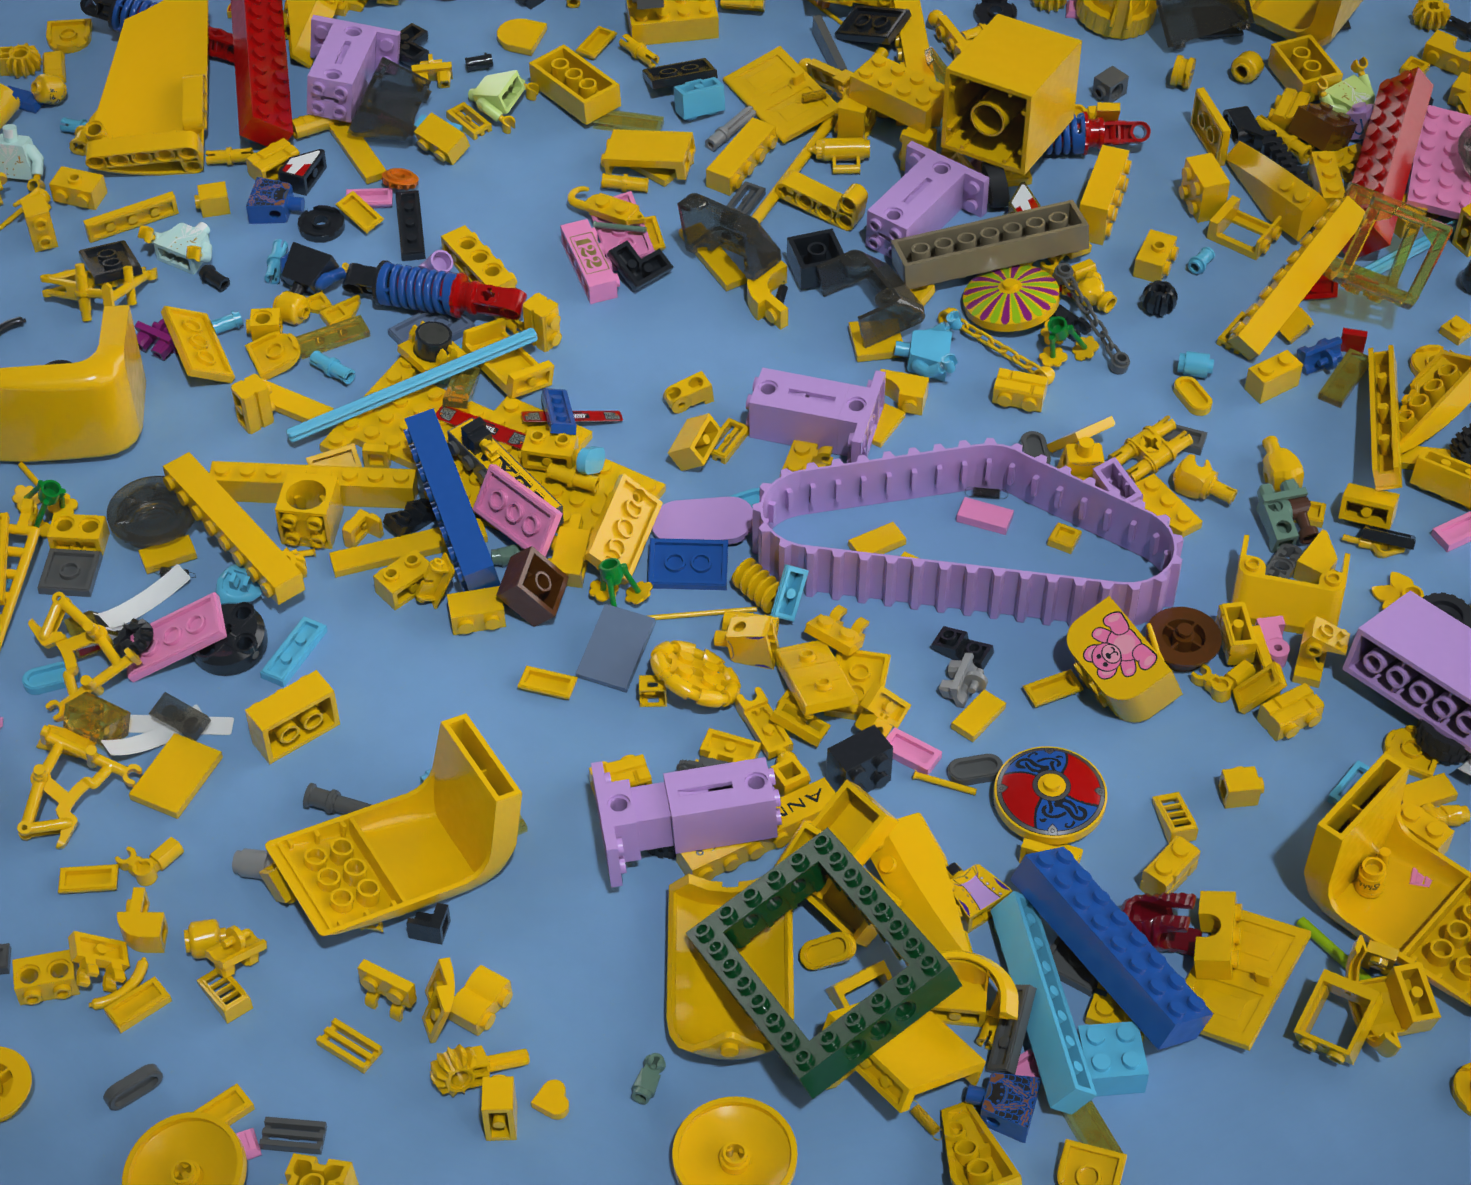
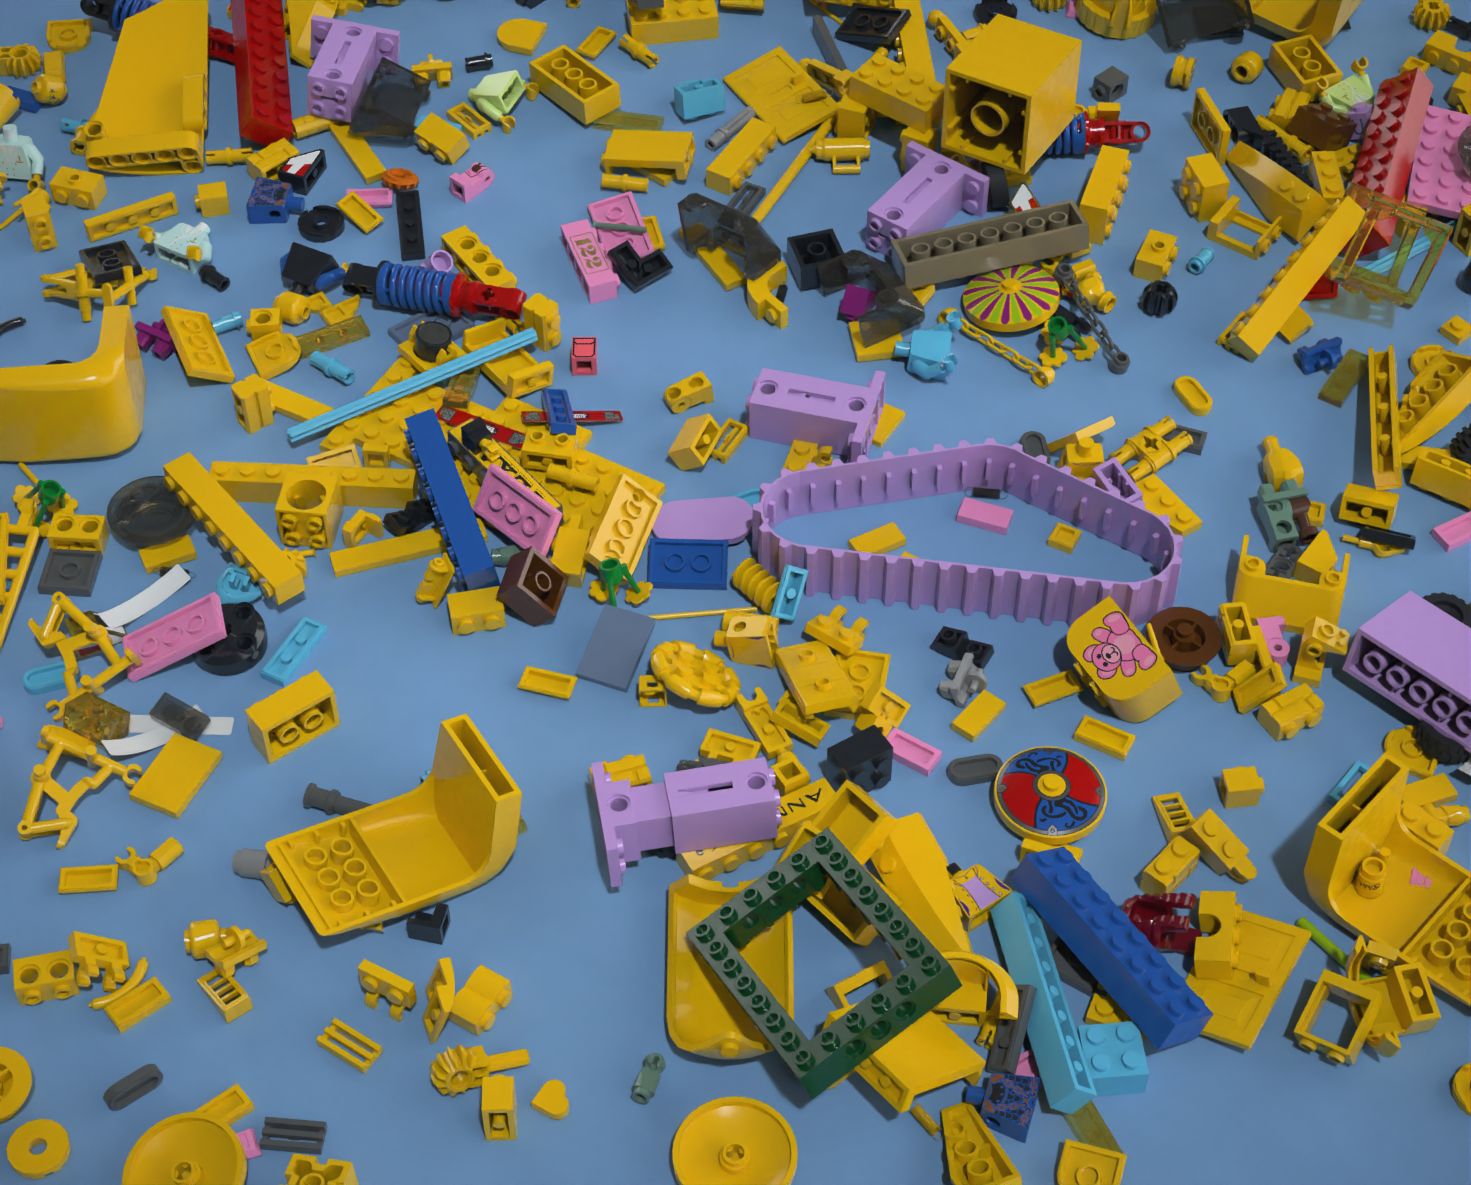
(34, 1133): none -> yellow tile
(142, 638): black gear -> none
(143, 929): yellow brick -> none
(273, 261): medium azure pin -> none
(401, 579): yellow brick -> none
(410, 40): black brick -> none
(471, 182): none -> bright pink leg
(584, 356): none -> coral brick
(590, 460): medium azure tile -> none
(607, 207): yellow plate -> none
(679, 73): black tile -> none
(828, 950): yellow tile -> none
(836, 208): yellow beam -> none
(857, 302): none -> magenta slope
(907, 391): yellow arch -> none
(936, 64): clear yellow tile -> none
(945, 783): yellow piece -> none
(1020, 390): yellow brick -> none
(1104, 737): none -> yellow tile
(1195, 364): medium azure brick -> none
(1200, 482): yellow piece -> none
(1219, 846): none -> yellow hinge
(1273, 376): yellow brick -> none
(1353, 339): red tile -> none
(1398, 587): yellow plate -> none

